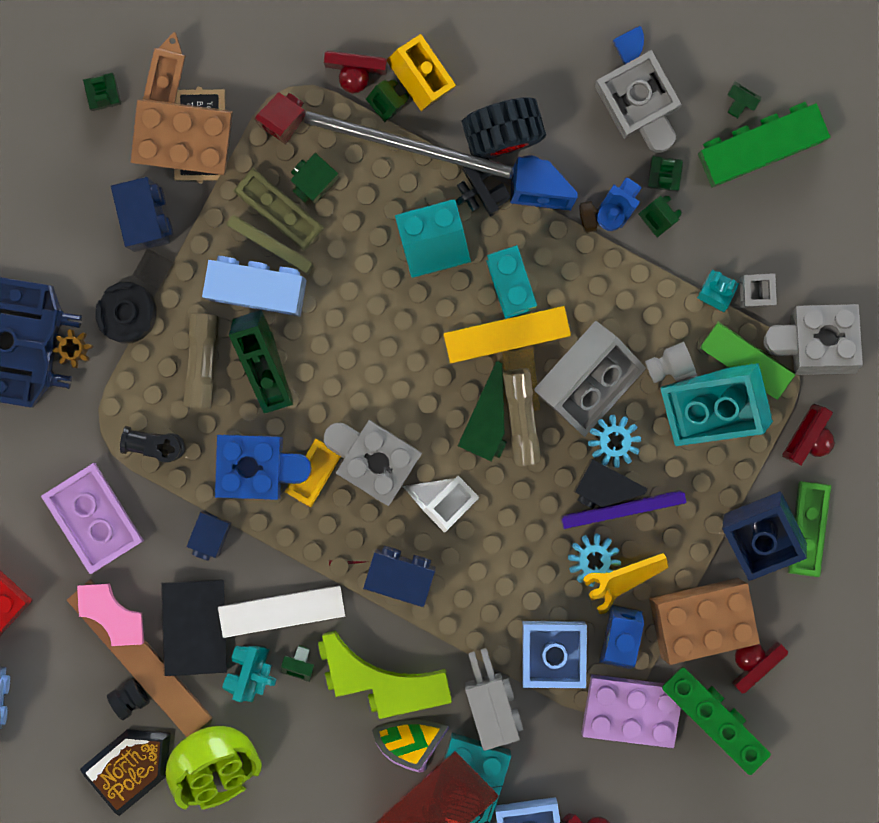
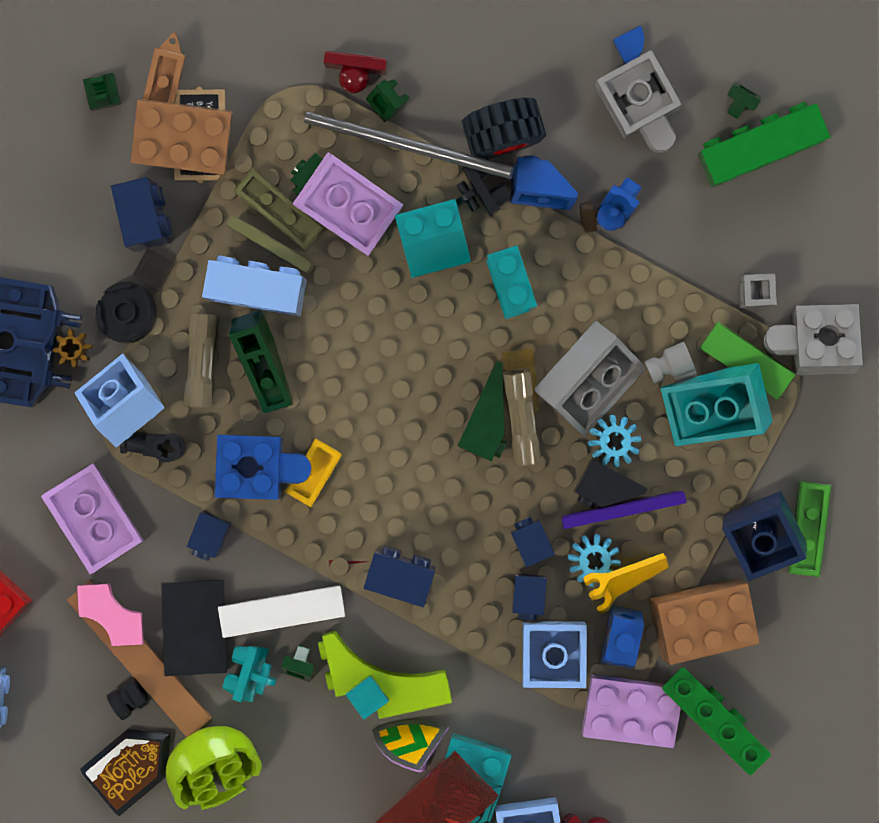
(119, 400): none -> light blue brick
(281, 116): dark red slope -> none
(347, 204): none -> lavender plate
(367, 697): none -> teal tile
(372, 459): light grey brick -> none
(420, 72): yellow brick -> none
(443, 500): white slope -> none
(491, 706): light grey brick -> none
(507, 334): yellow tile -> none
(529, 596): none -> dark blue brick
(531, 541): none -> dark blue brick
(659, 215): dark green tile -> none
(665, 173): dark green tile -> none
(718, 290): teal tile -> none
(756, 664): dark red tile -> none
(811, 436): dark red tile -> none

